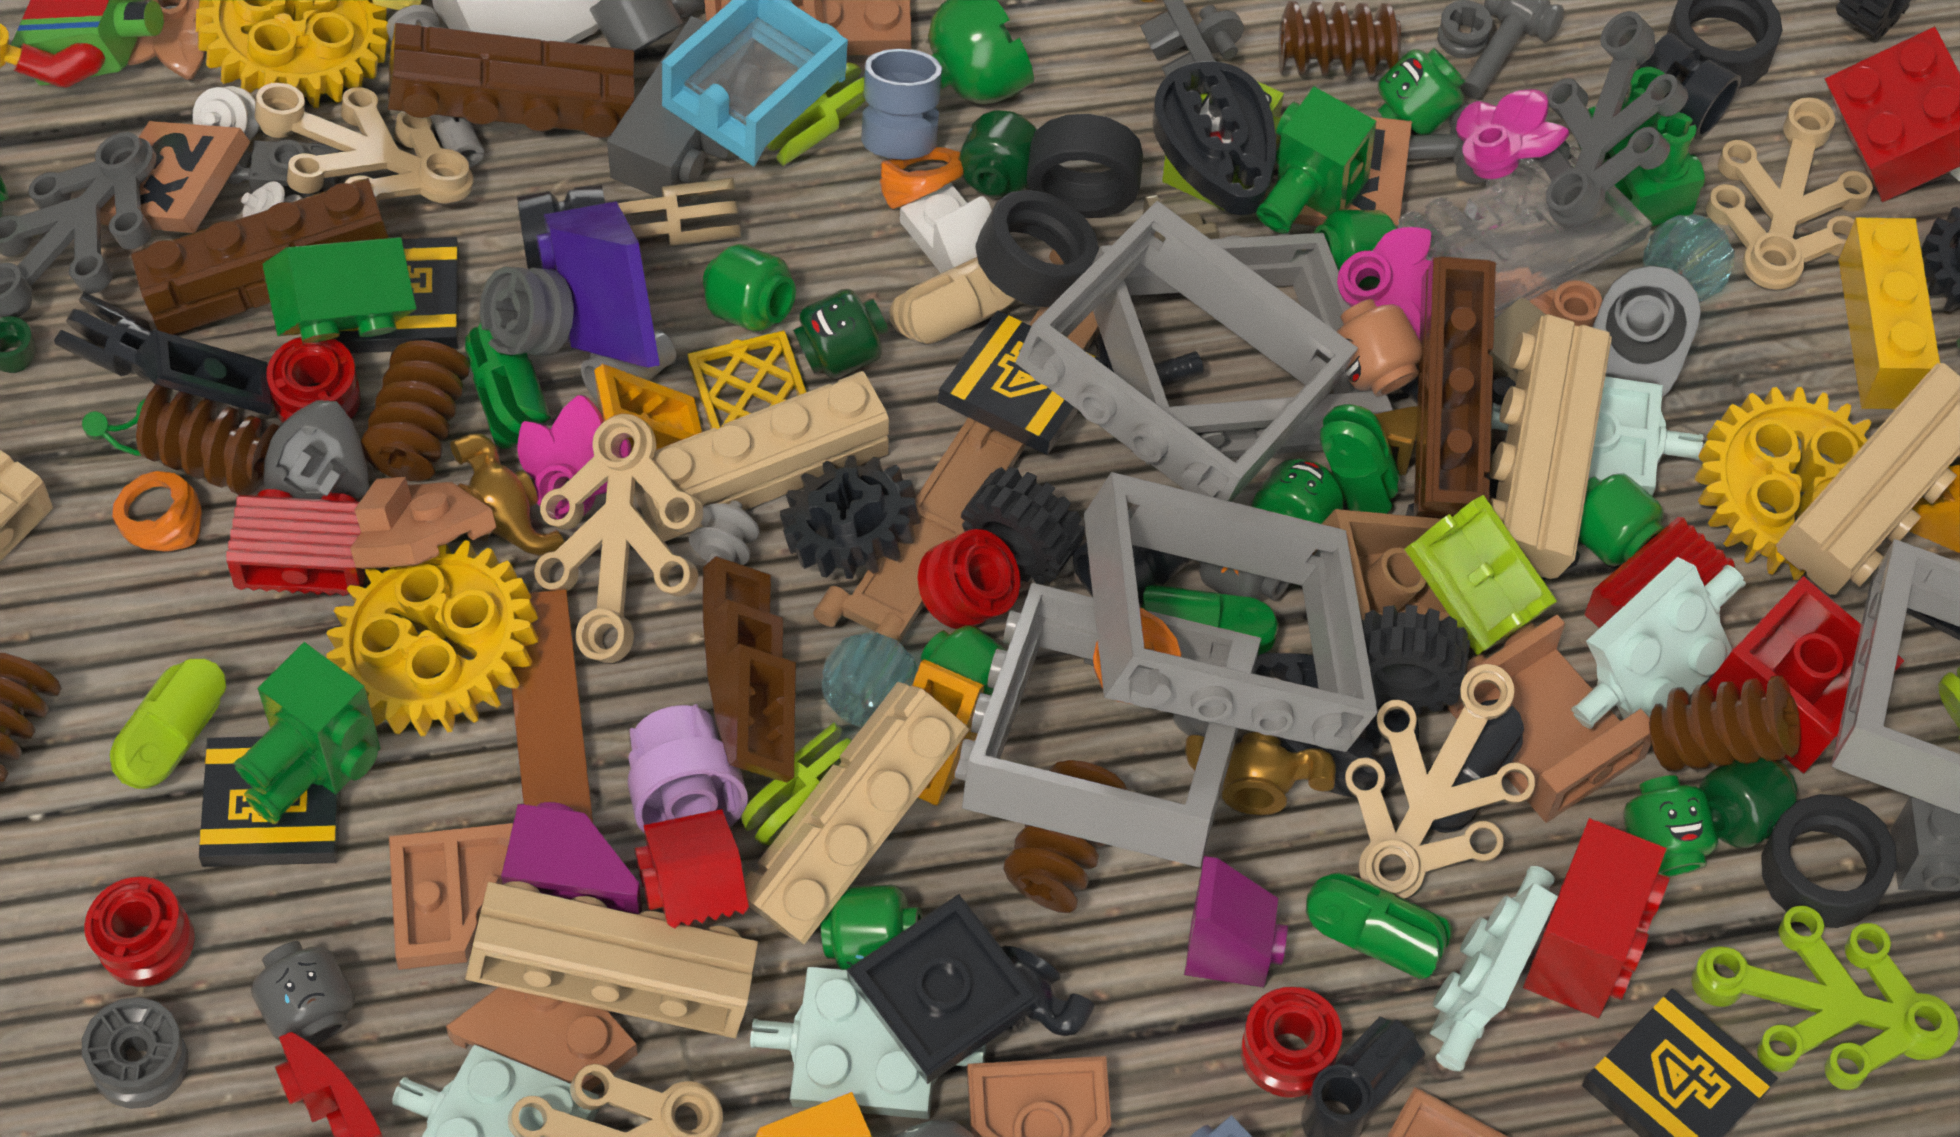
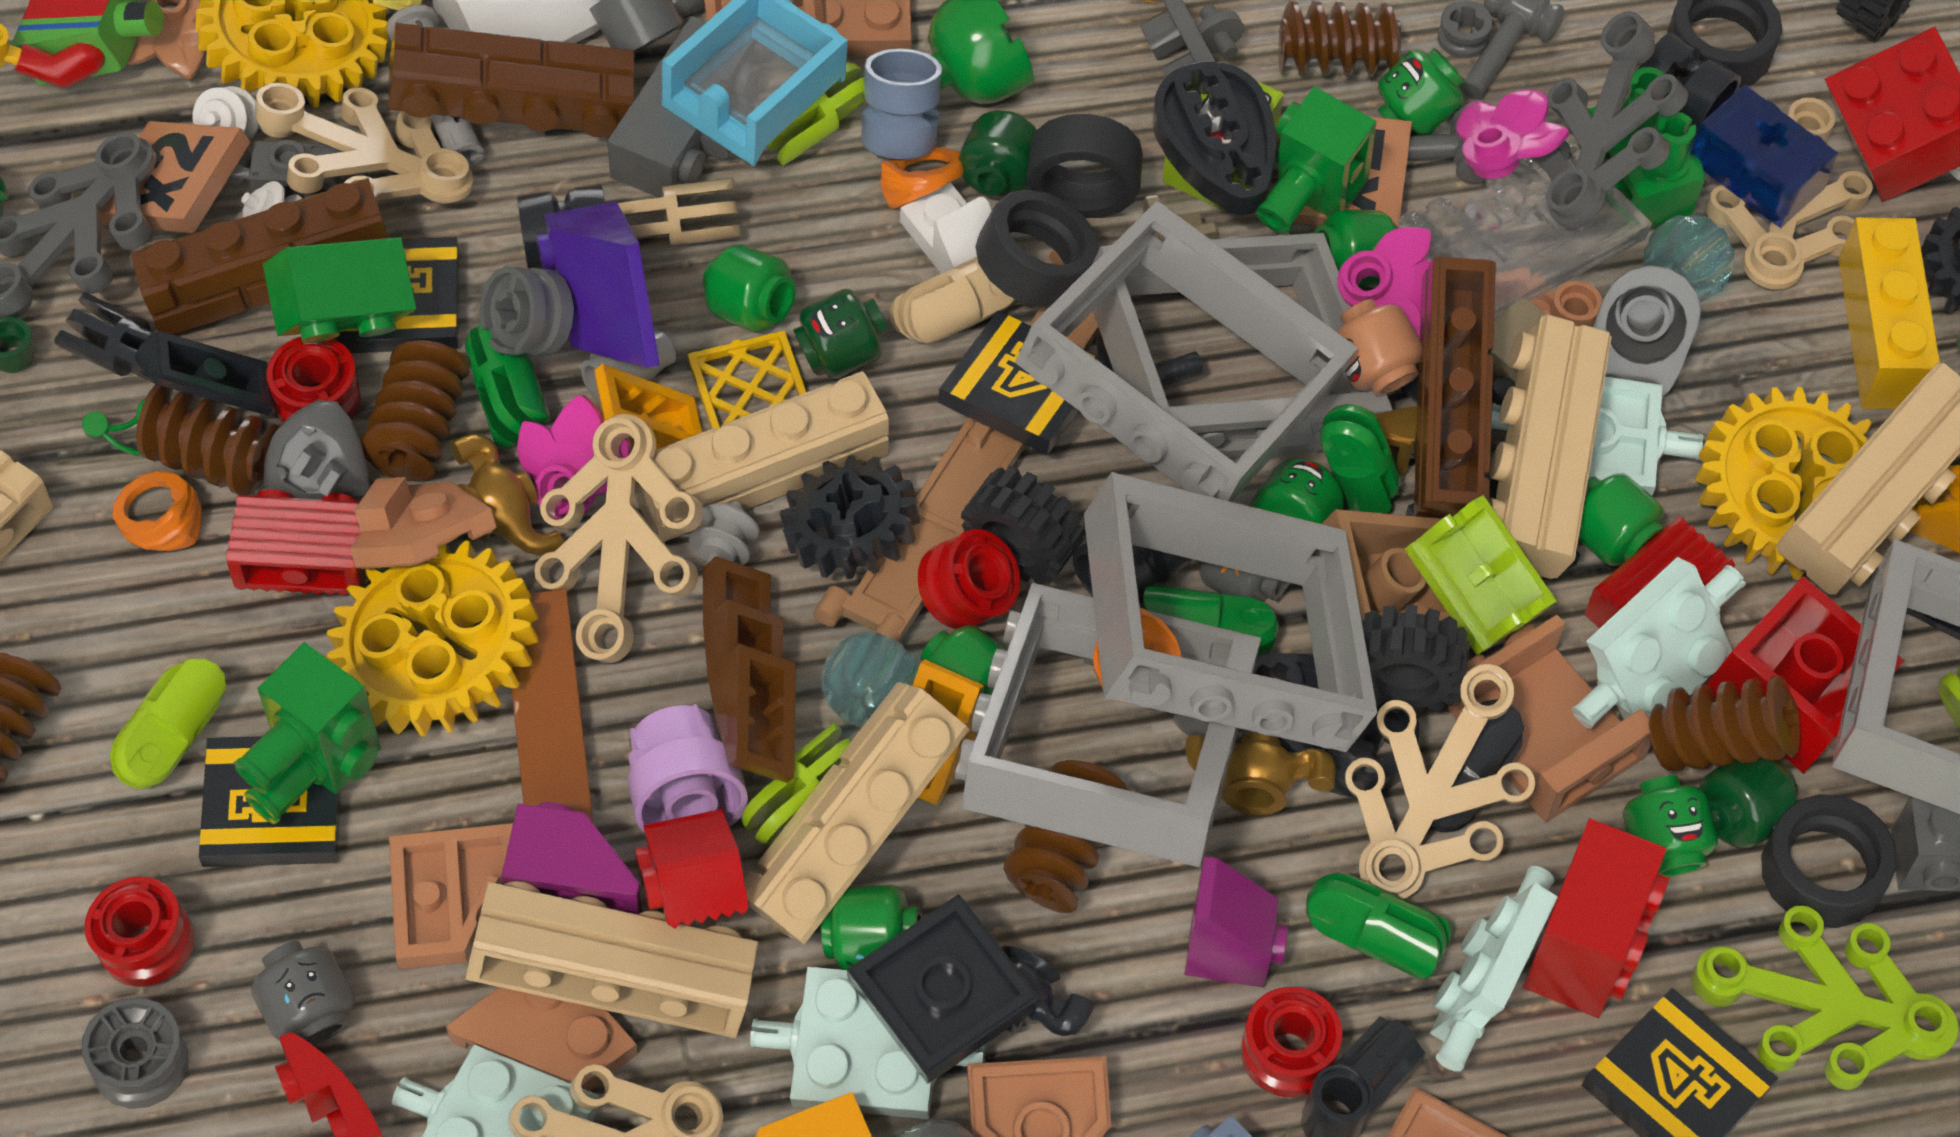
(1763, 156): none -> clear blue brick

